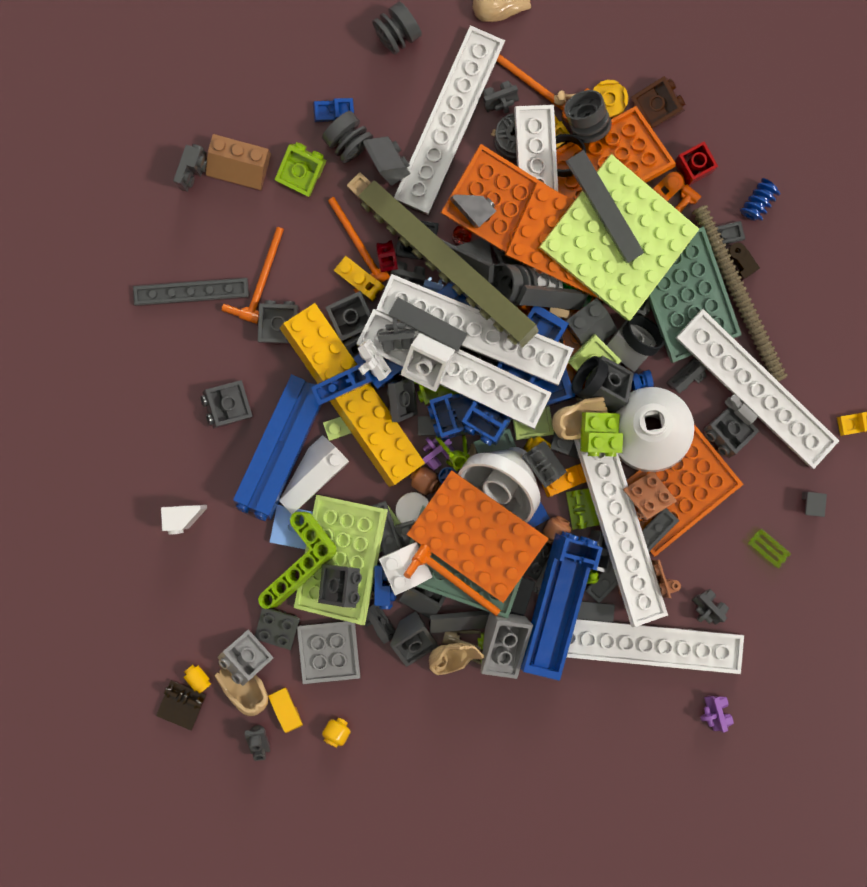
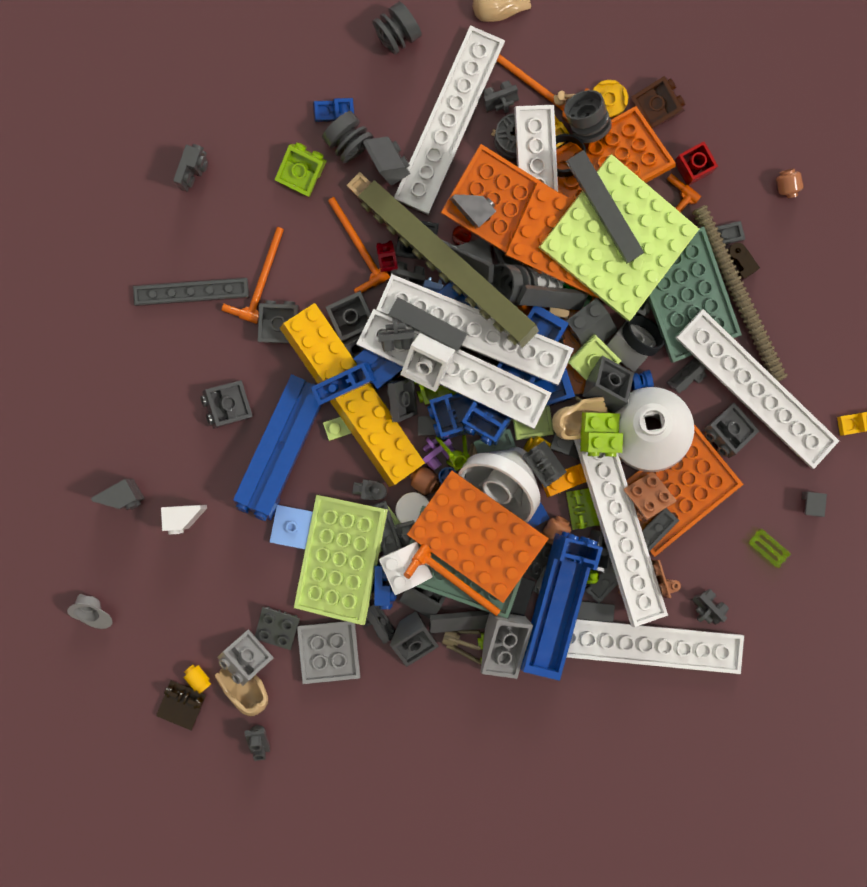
(89, 612): none -> light grey piece
(121, 495): none -> dark grey slope
(237, 162): medium nougat slope -> none
(285, 710): yellow slope -> none
(301, 565): lime beam -> none
(315, 470): white wedge -> none
(336, 732): yellow head -> none
(339, 586): dark grey plate -> none
(358, 278): yellow plate -> none
(370, 490): none -> dark grey hips
(373, 360): white plate -> none
(452, 657): tan hair -> none
(597, 380): black tyre -> none
(673, 182): orange plate -> none
(714, 713): medium lavender hips -> none
(741, 409): light grey bar -> none
(760, 200): blue piece -> none
(789, 183): none -> nougat head

